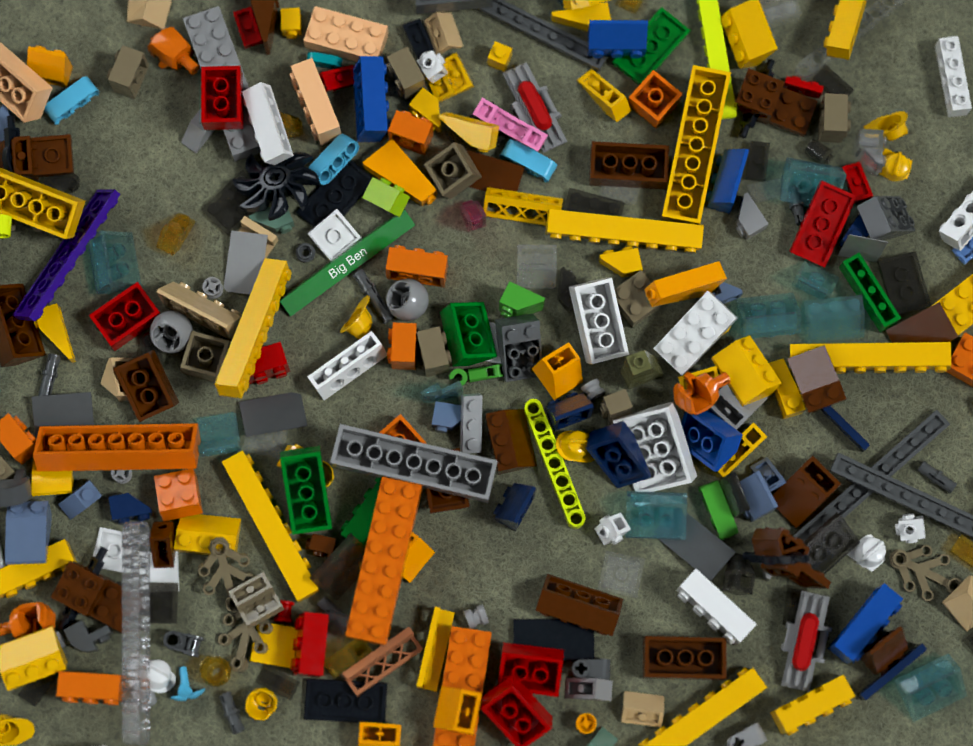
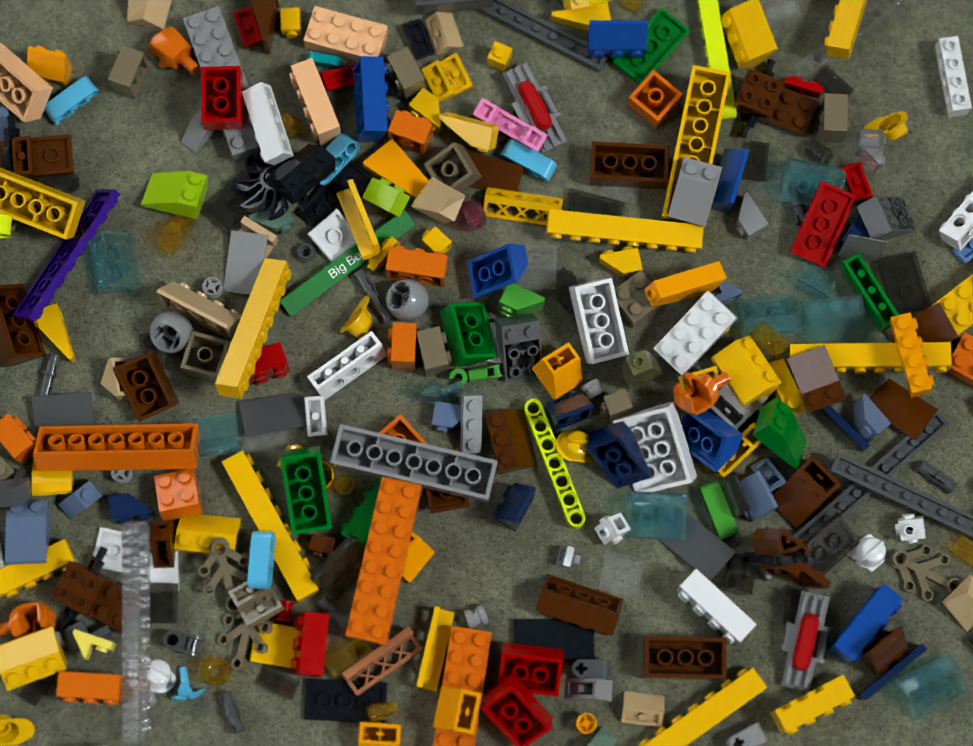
(86, 643): none -> light yellow slope
(125, 316): red brick -> none
(176, 193): none -> lime slope
(255, 698): yellow hair -> none
(261, 560): none -> medium azure beam
(302, 172): none -> black slope
(315, 416): none -> white slope
(344, 482): none -> clear yellow wheel
(358, 221): none -> yellow fence
(378, 261): none -> yellow plate
(380, 711): none -> clear yellow cone
(432, 66): white brick -> none
(436, 241): none -> yellow brick
(439, 201): none -> tan slope
(497, 269): none -> blue slope
(567, 557): none -> light grey tile
(605, 95): yellow slope -> none
(694, 191): none -> light grey slope
(769, 339): none -> clear yellow plate
(781, 432): none -> green slope
(868, 418): none -> sand blue slope
(897, 166): yellow piece -> none
(902, 411): none -> reddish brown piece
(910, 354): none -> light orange brick

